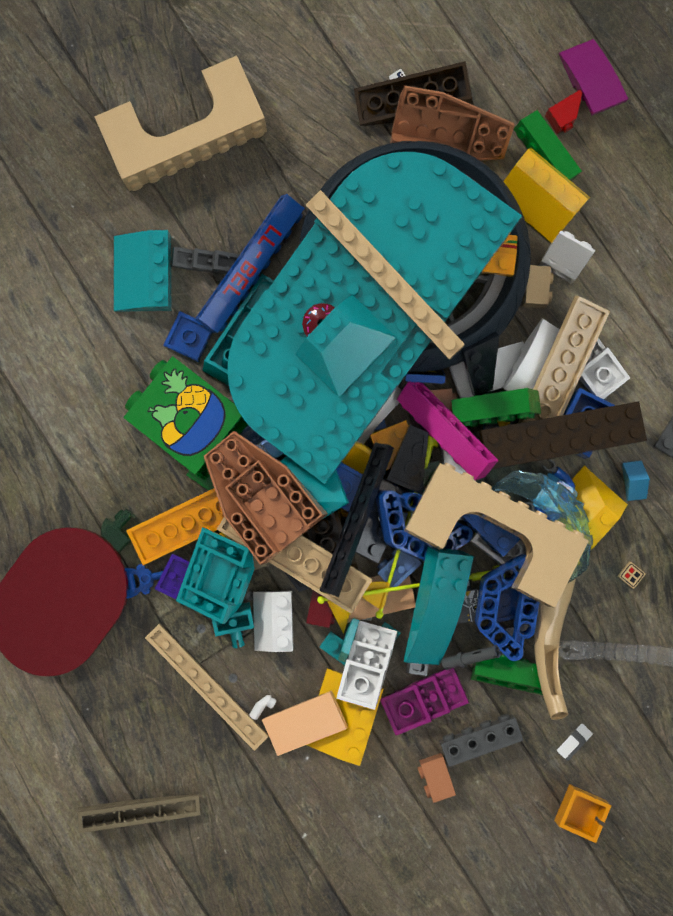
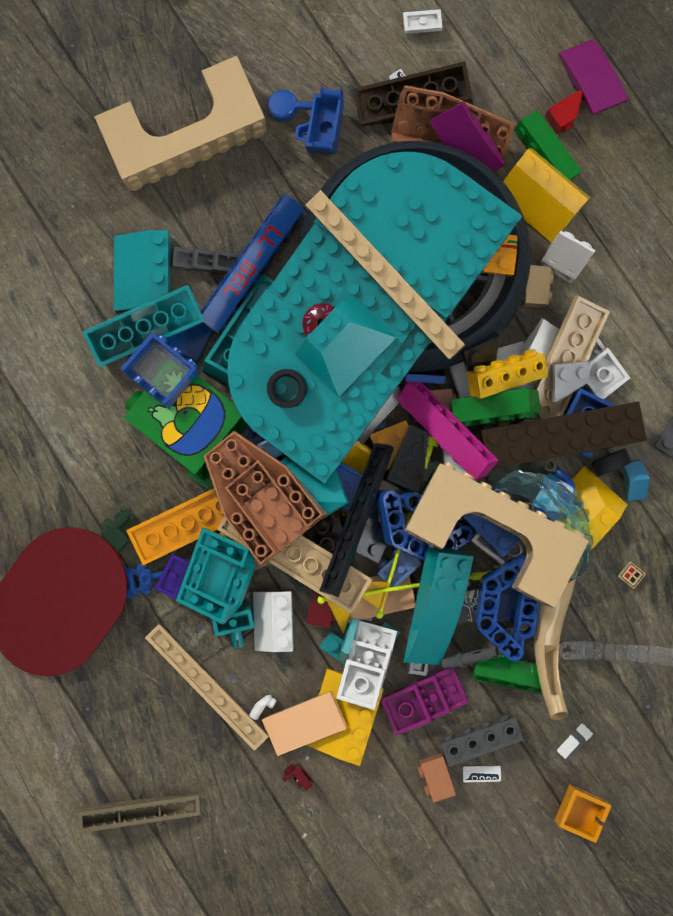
(128, 330): none -> teal slope
(160, 370): none -> window
(272, 393): none -> black tyre
(301, 777): none -> dark red bracket
(324, 122): none -> blue piece
(422, 21): none -> white plate
(464, 132): none -> magenta slope
(481, 774): none -> white sticker
(507, 374): none -> yellow brick
(568, 378): none -> light grey wing
(611, 462): none -> black tyre

